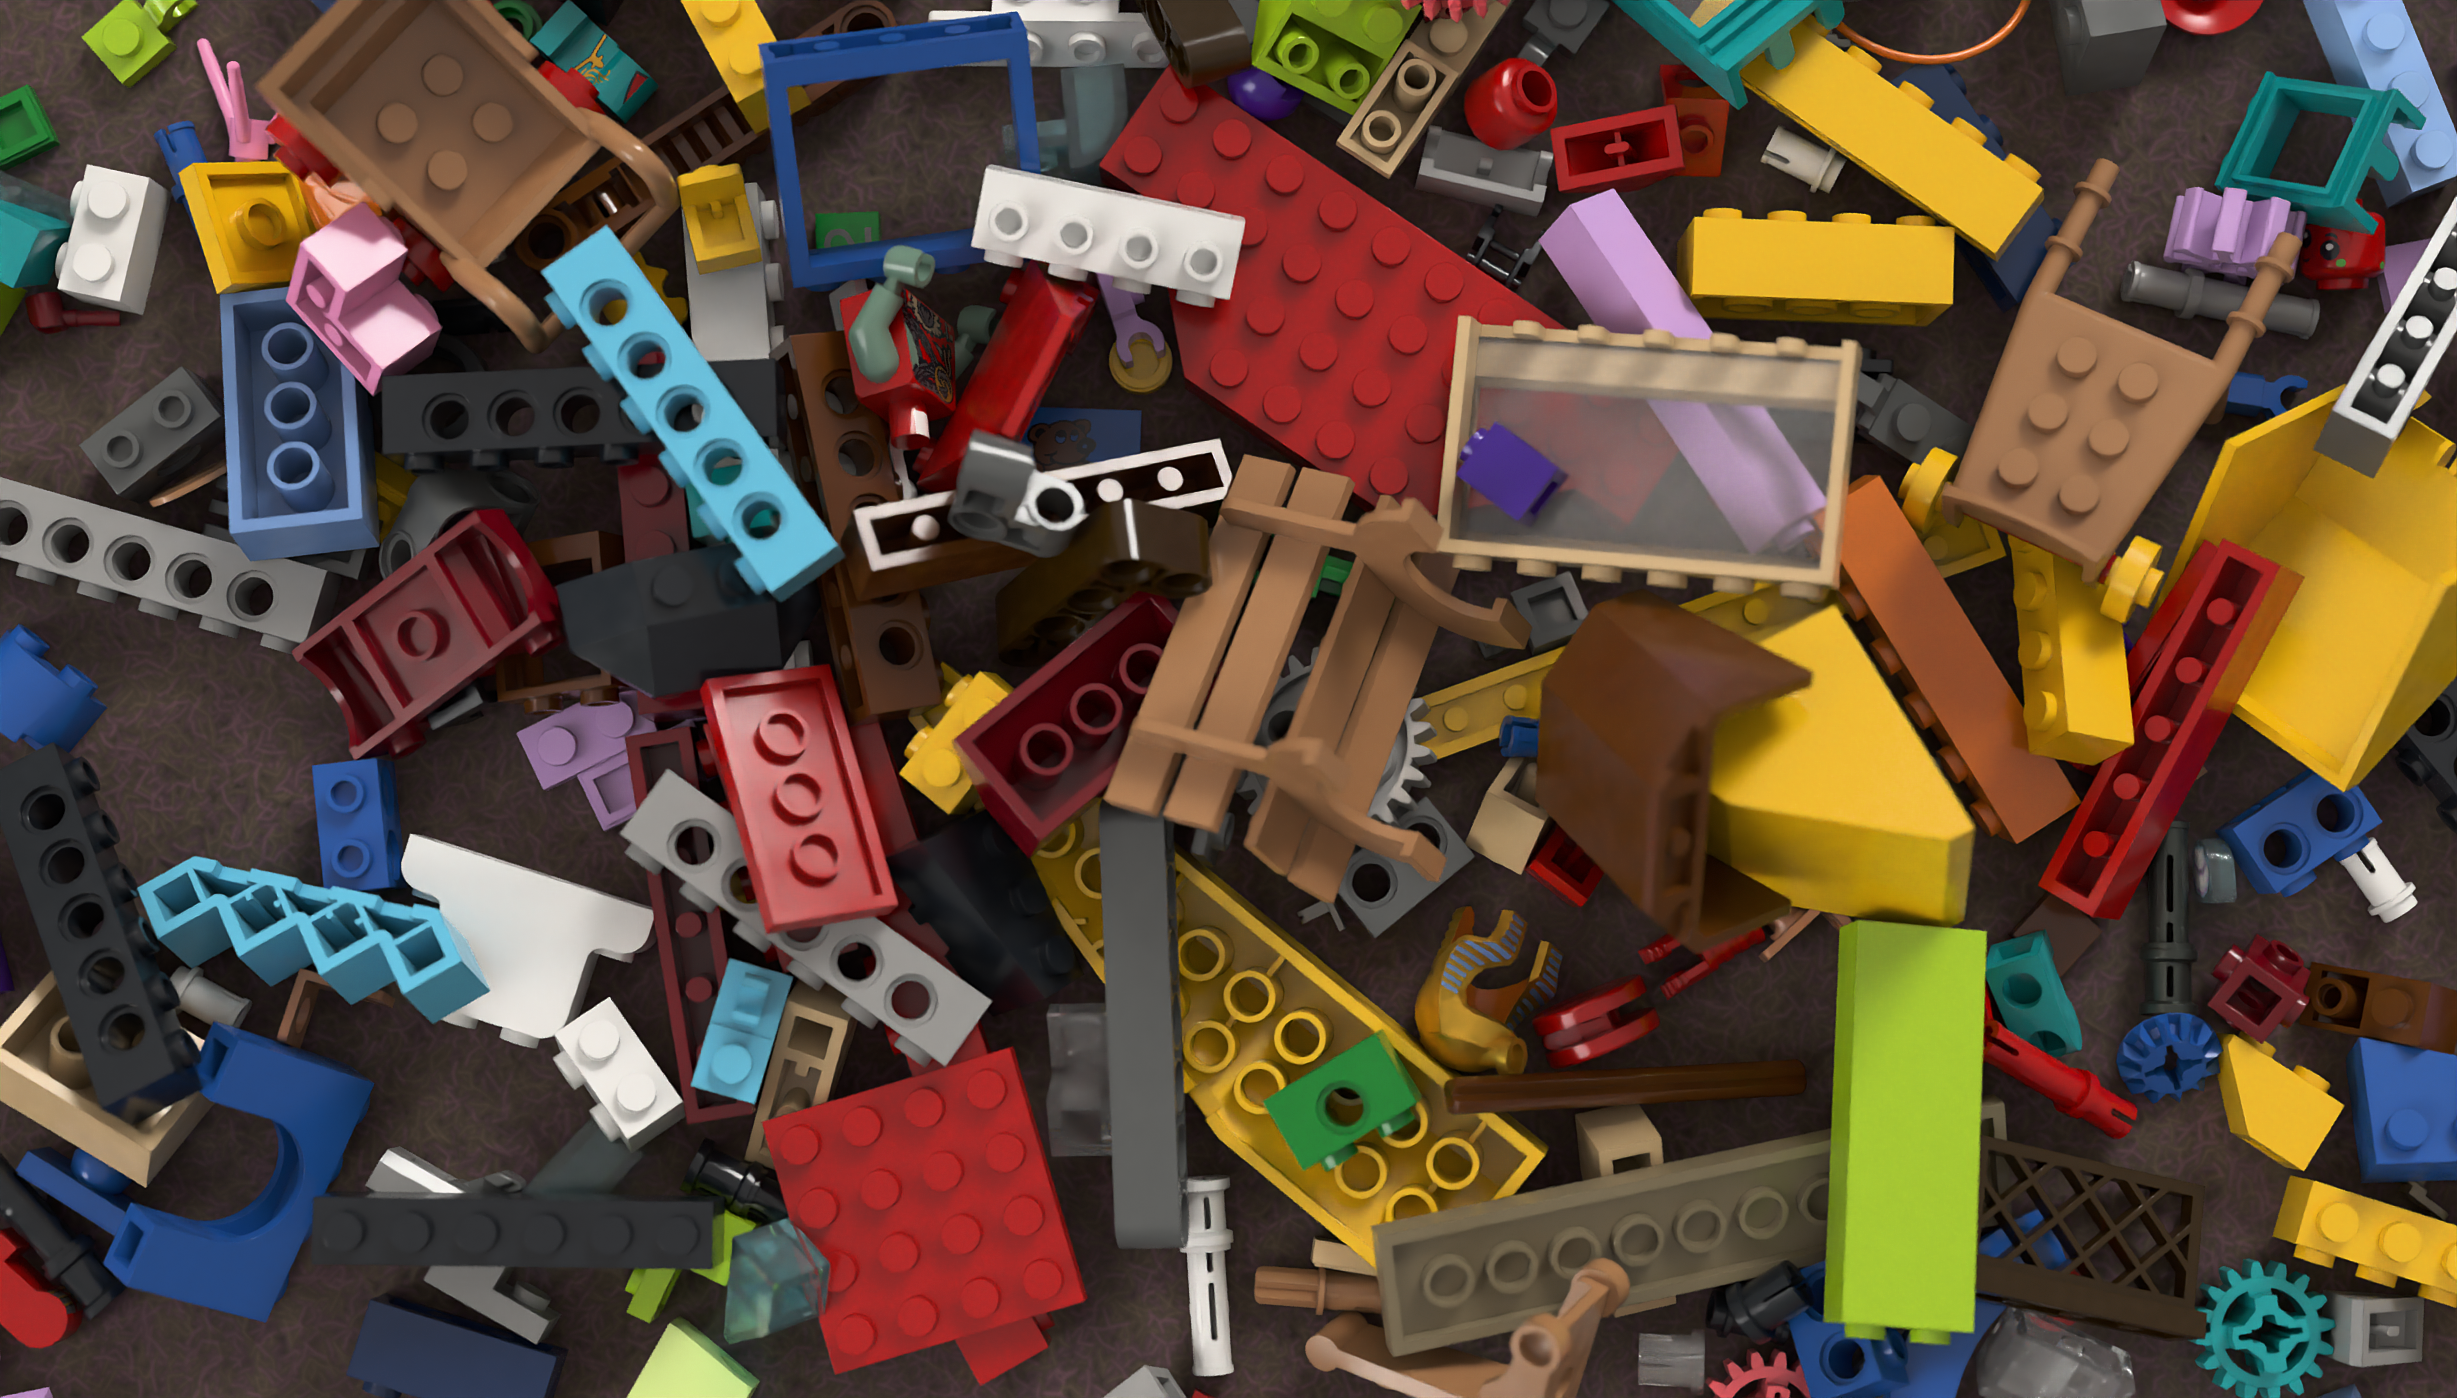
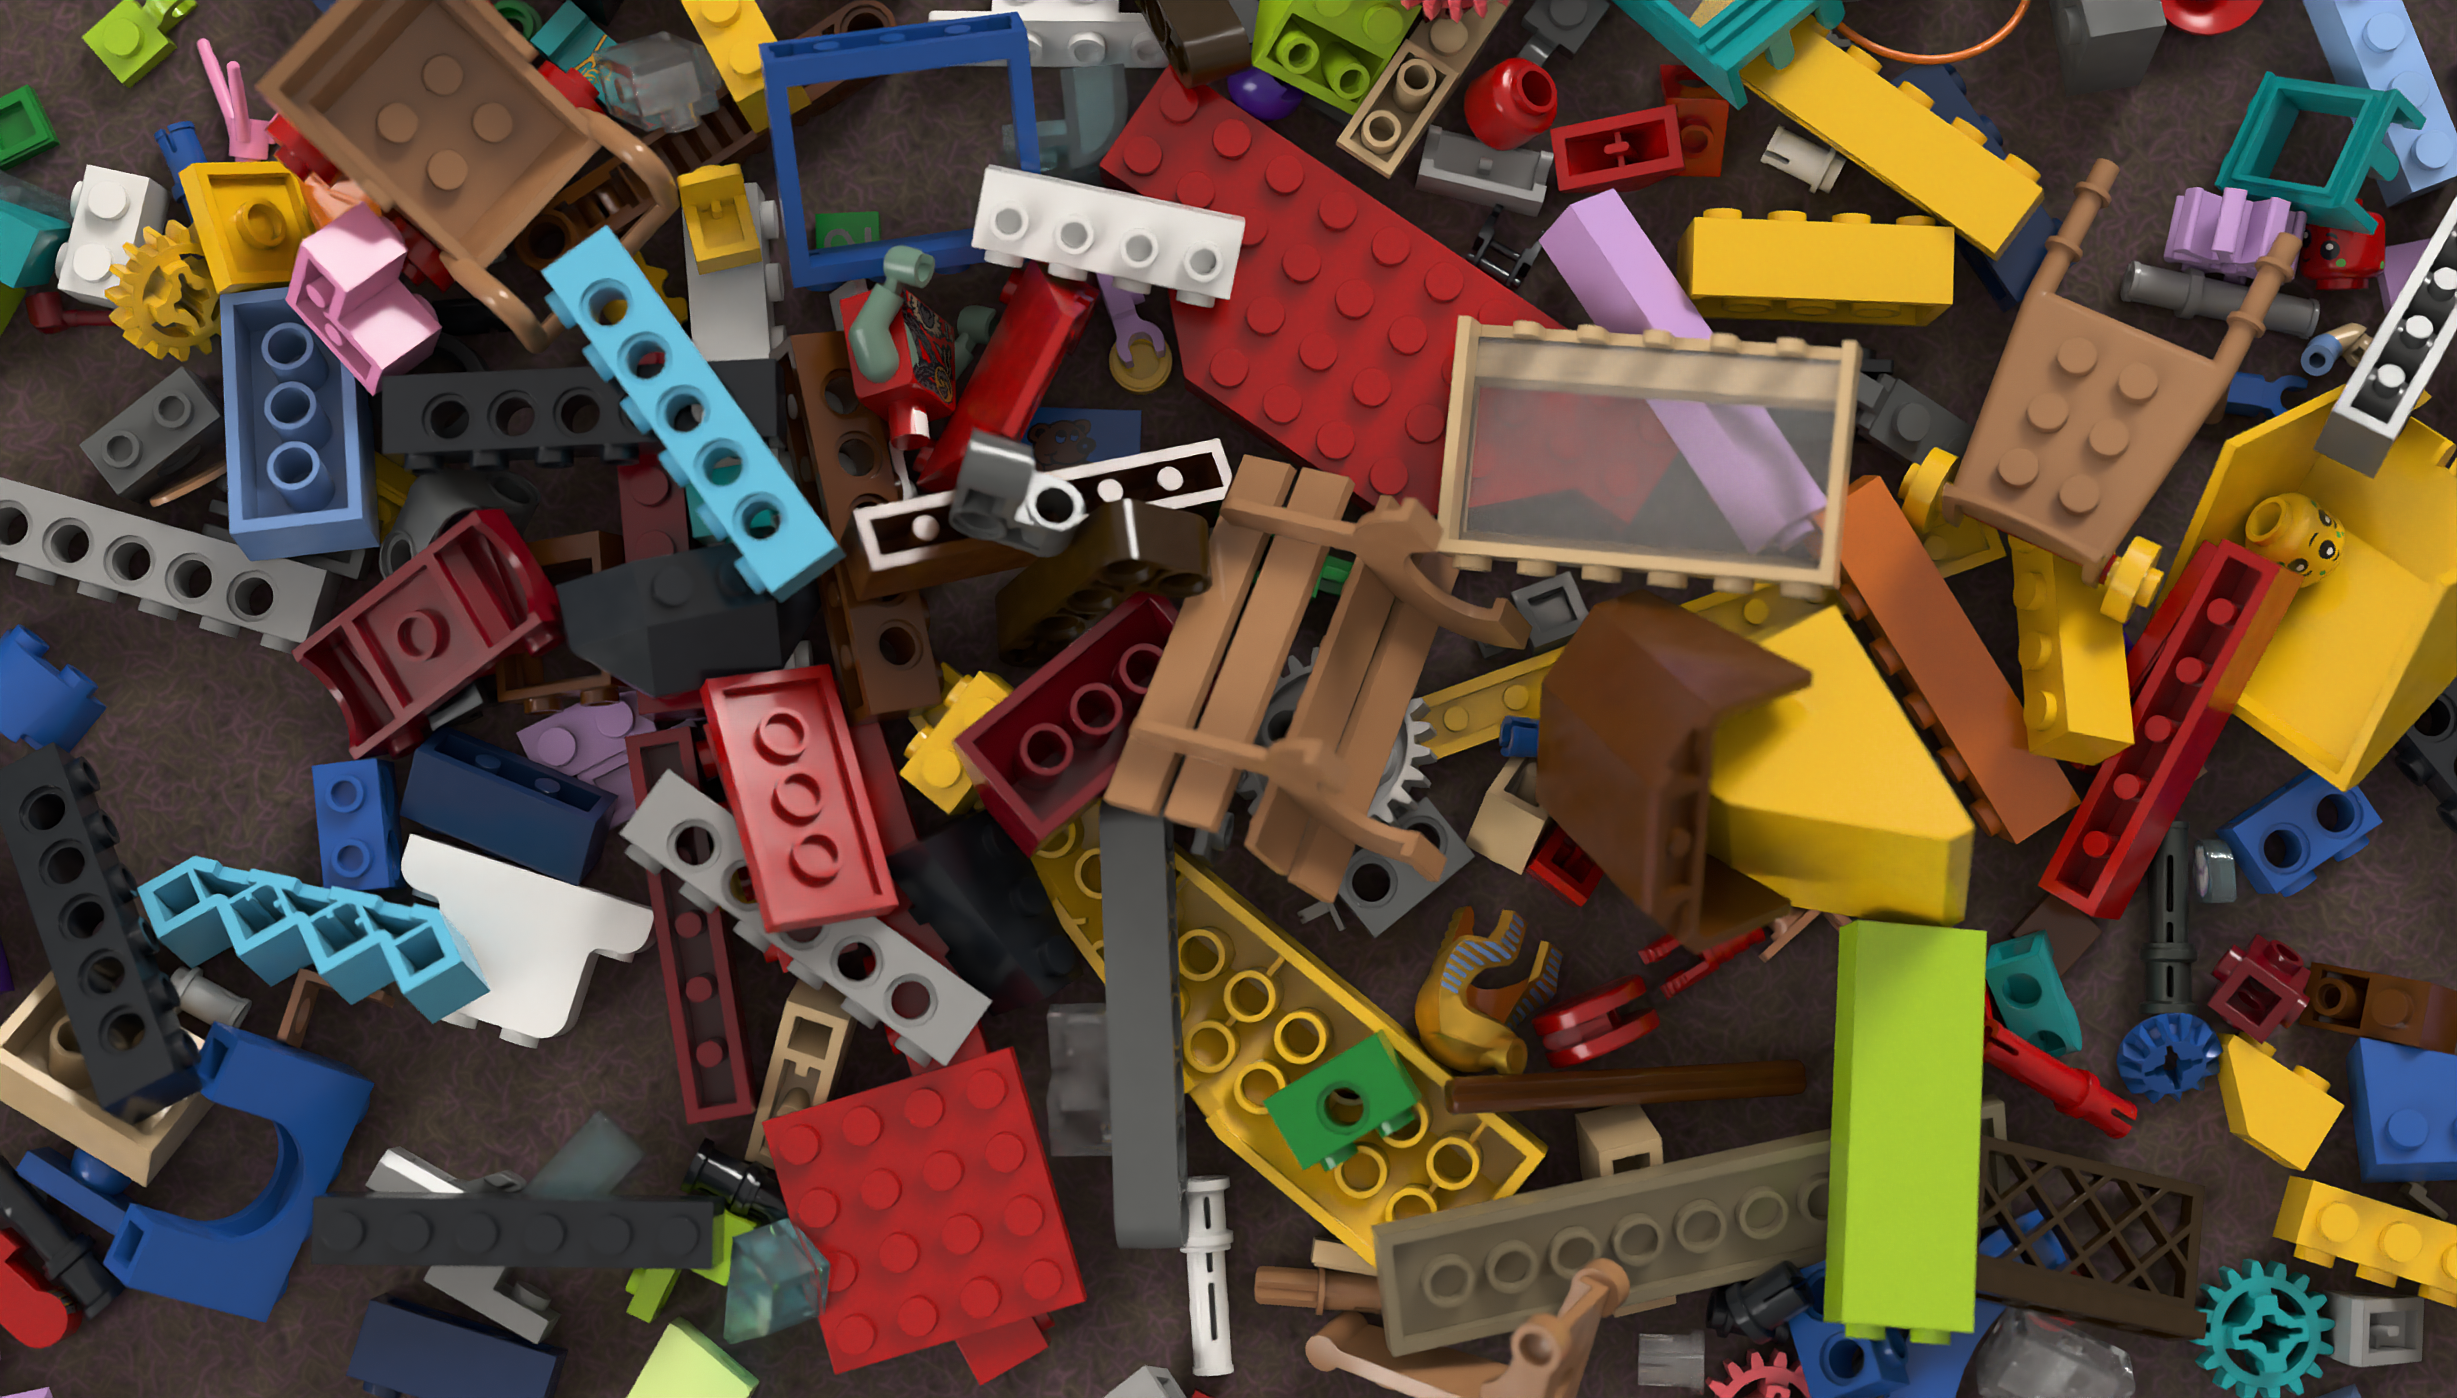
(166, 290): none -> yellow gear
(508, 805): none -> dark blue brick
(620, 1076): white brick -> none
(658, 82): none -> clear brick
(742, 1031): medium azure plate -> none
(1510, 473): dark purple brick -> none
(2296, 535): none -> yellow head
(2326, 348): none -> arm
(2380, 883): white pin -> none

